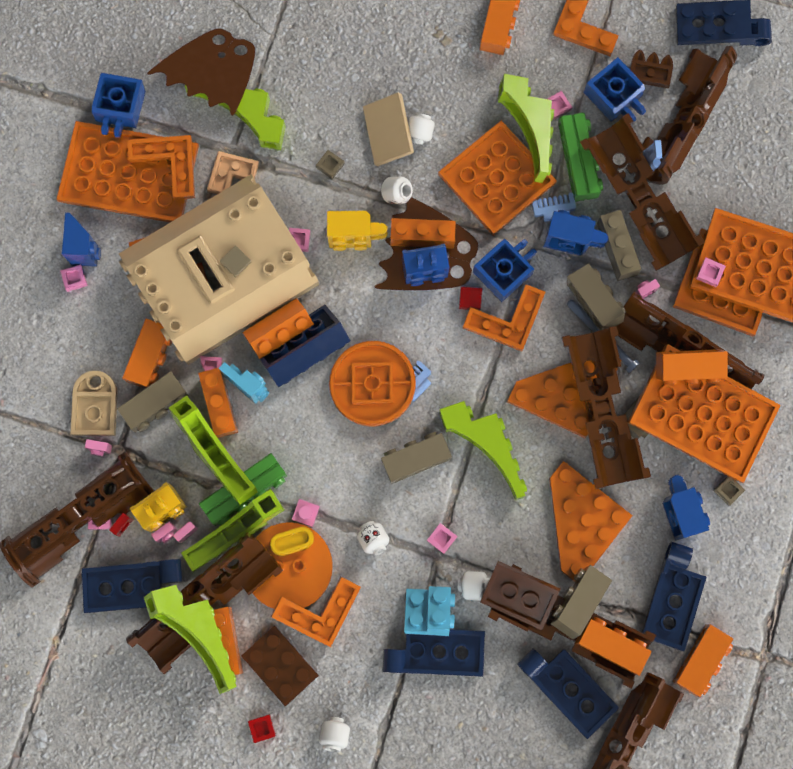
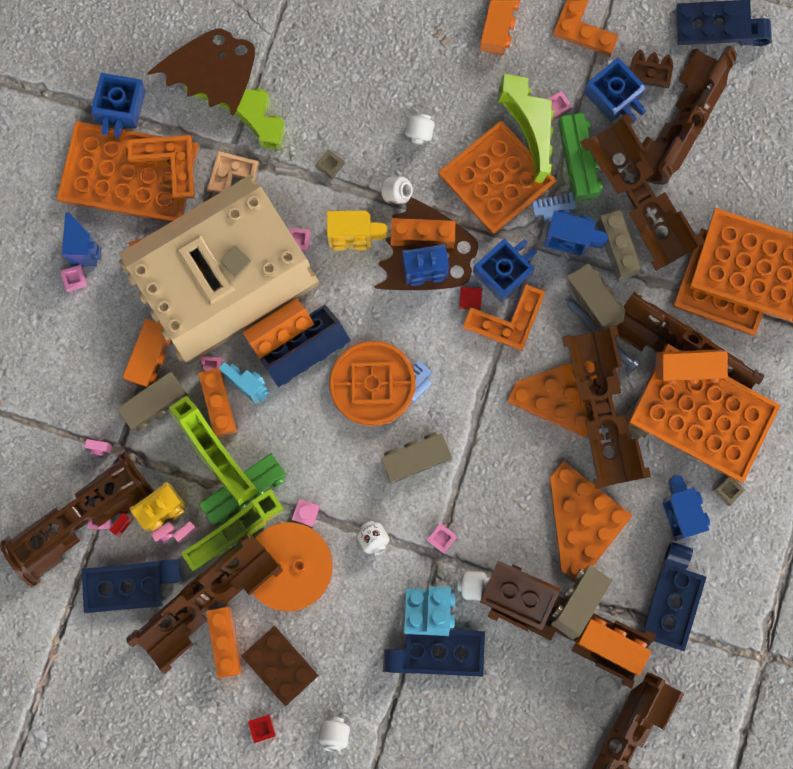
(94, 408): tan tile -> none
(197, 627): lime arch -> none
(292, 541): yellow tile -> none
(323, 627): orange plate -> none
(388, 129): tan tile -> none
(489, 438): lime arch -> none
(552, 681): dark blue hinge -> none
(647, 288): bright pink plate -> none
(653, 154): light blue piece -> none
(703, 660): orange brick -> none
(710, 272): bright pink plate -> none

